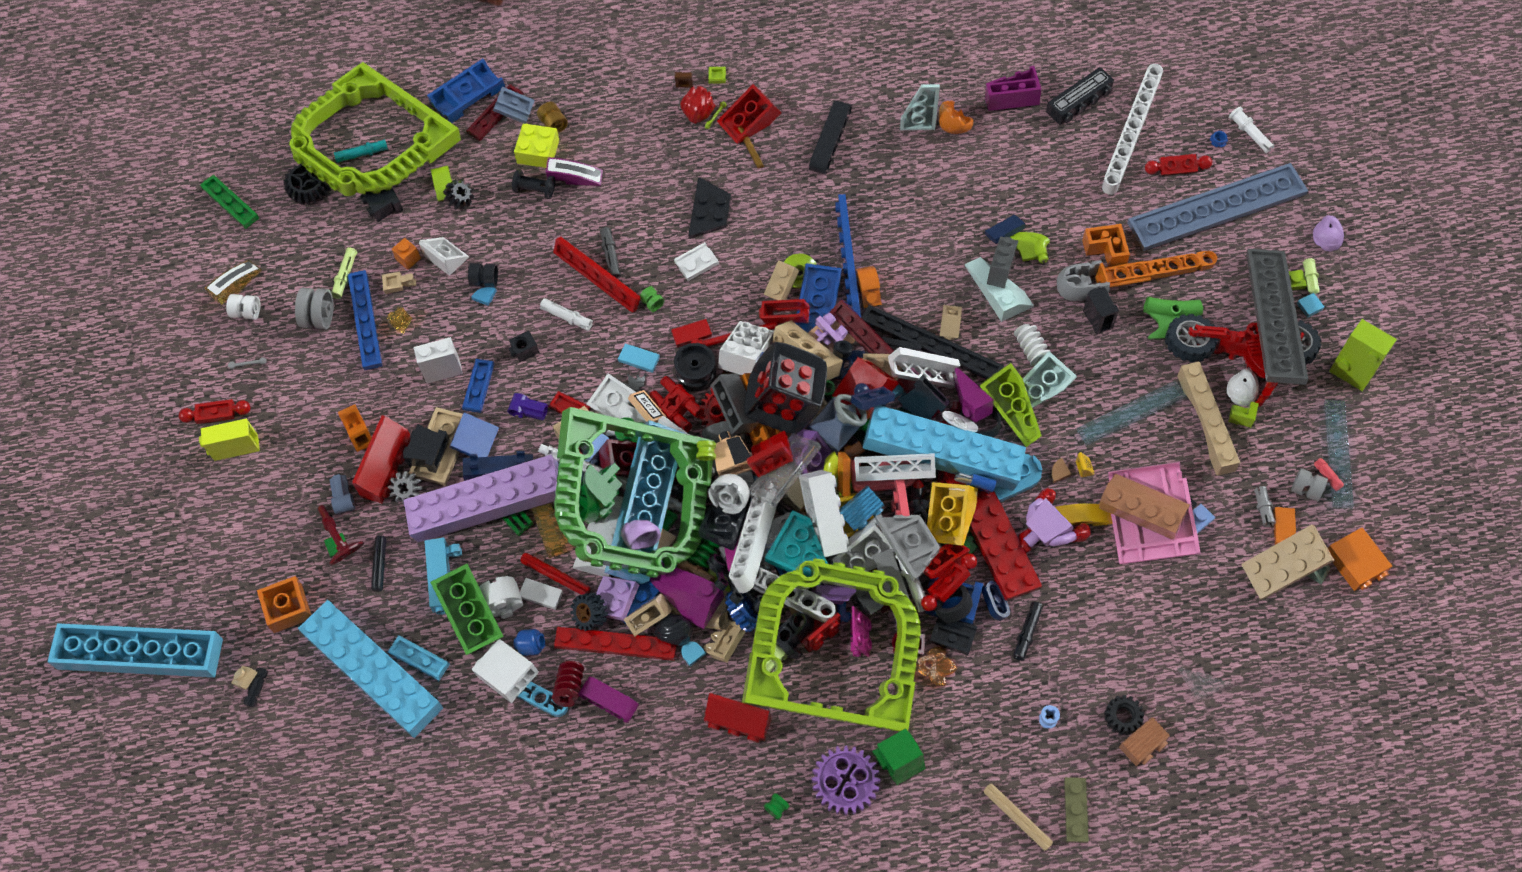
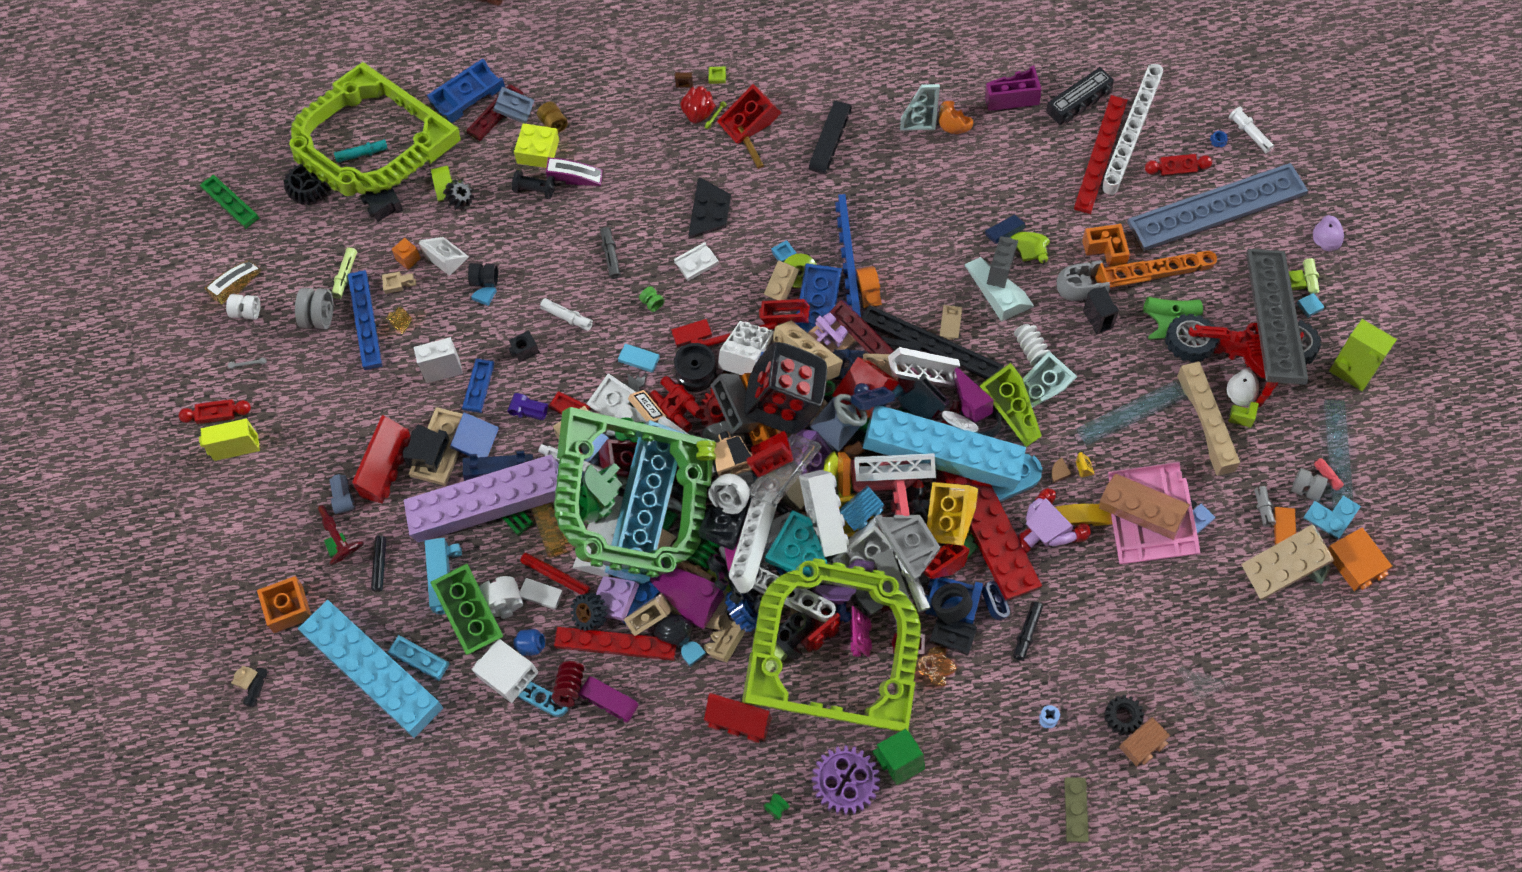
(135, 650): medium azure brick -> none
(355, 427): orange brick -> none
(411, 485): light grey gear -> none
(596, 274): red plate -> none
(640, 534): lavender hair -> none
(783, 251): none -> dark azure plate
(842, 349): black tile -> none
(868, 565): none -> medium lavender arm
(948, 582): red plate -> none
(980, 482): blue piece -> none
(1018, 817): tan axle -> none
(1100, 154): none -> red plate
(1333, 521): none -> medium azure plate

